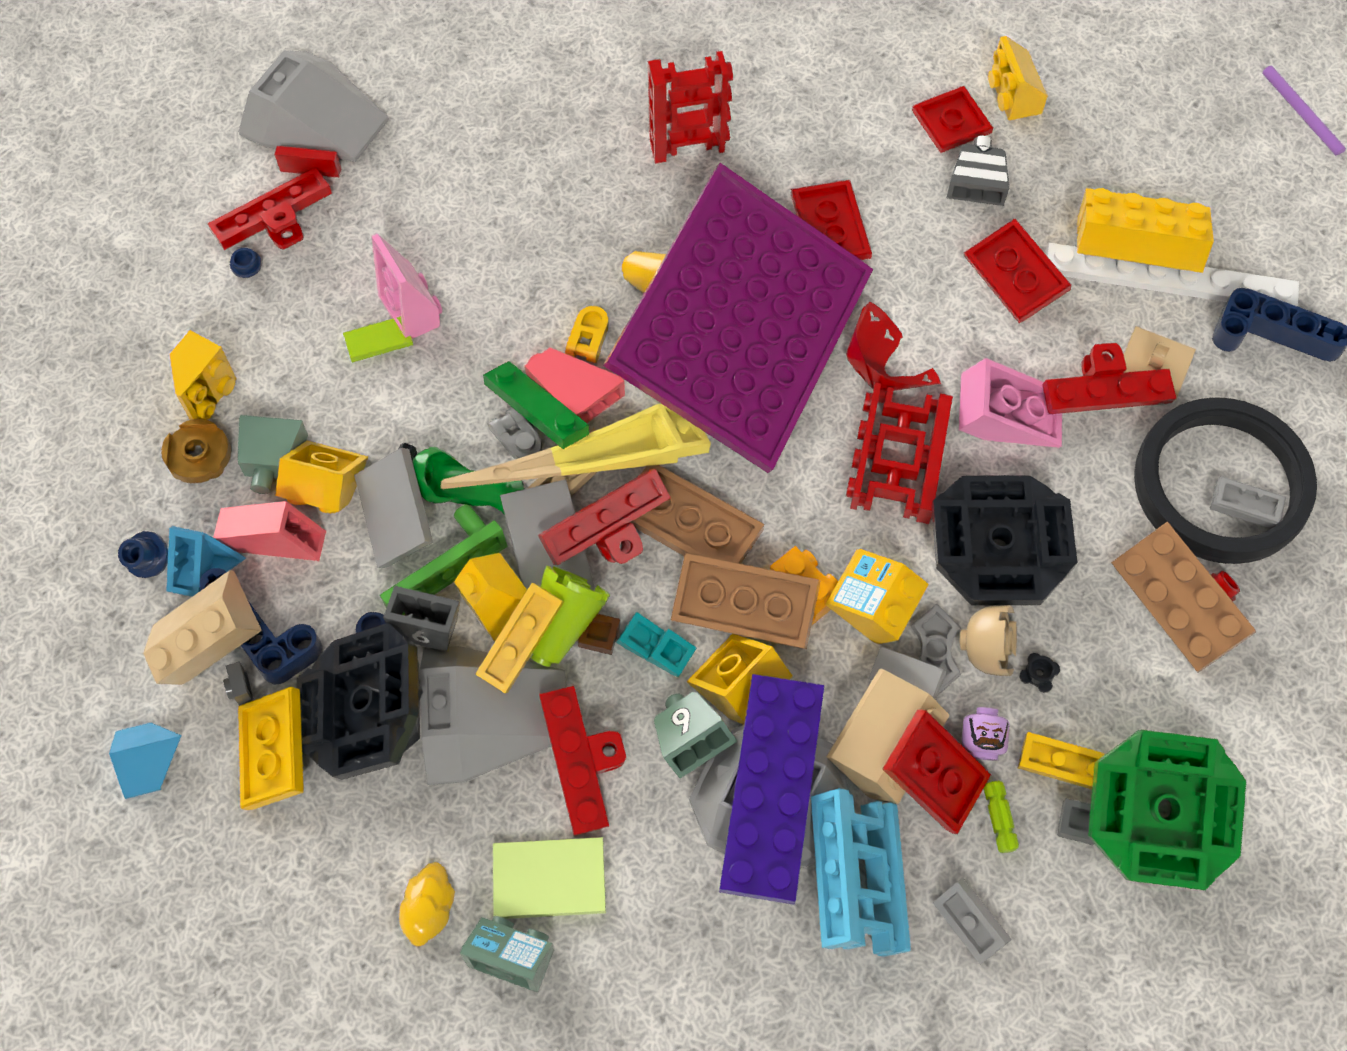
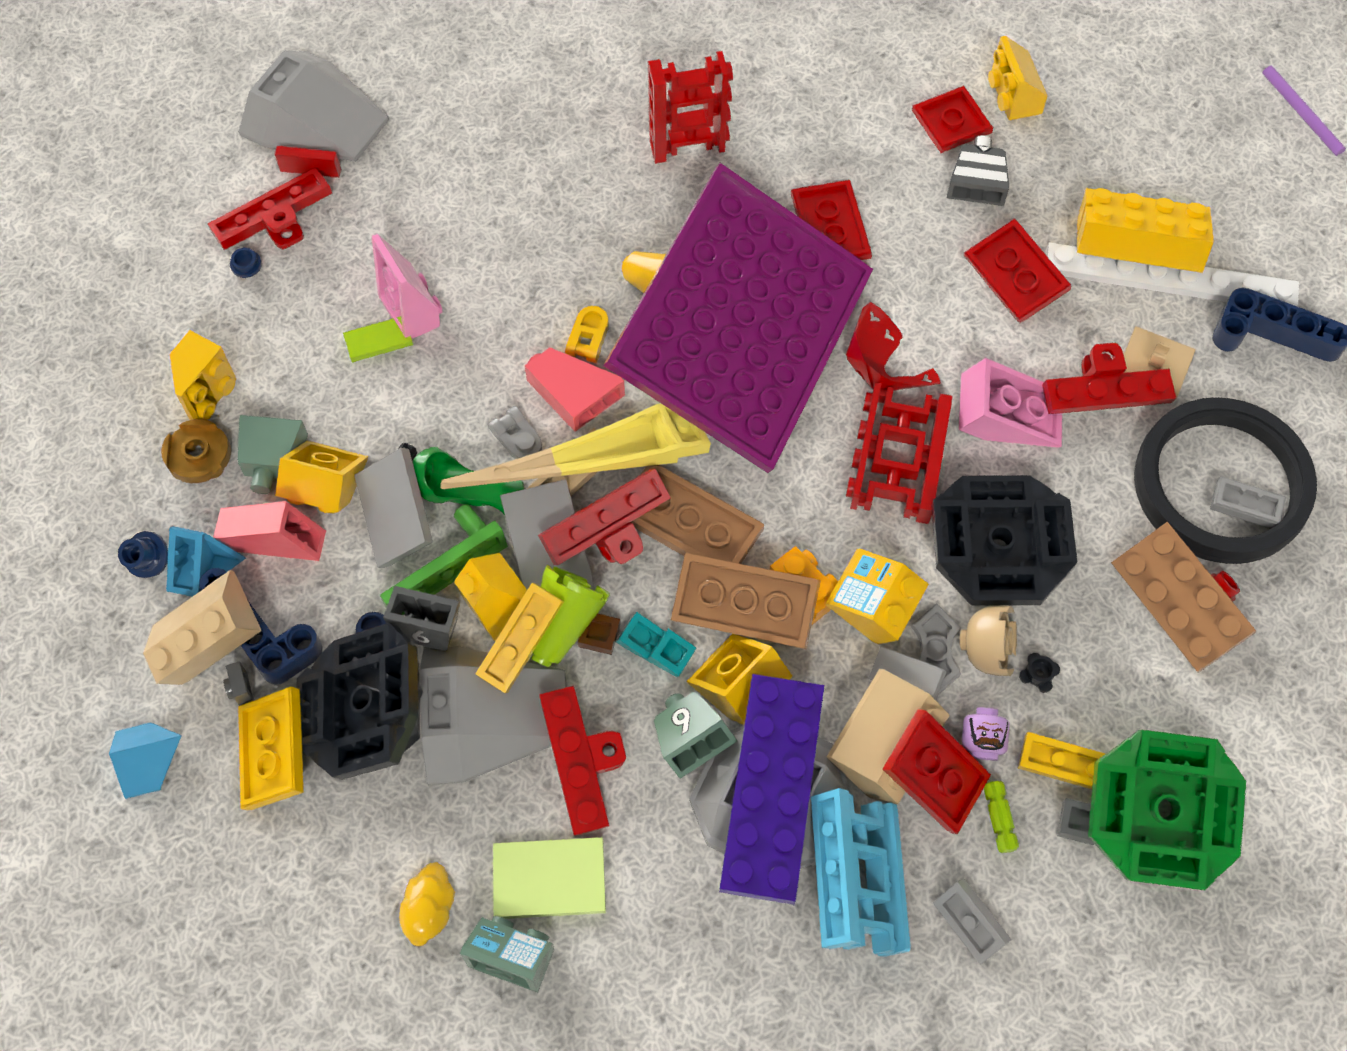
(536, 405): green plate -> none

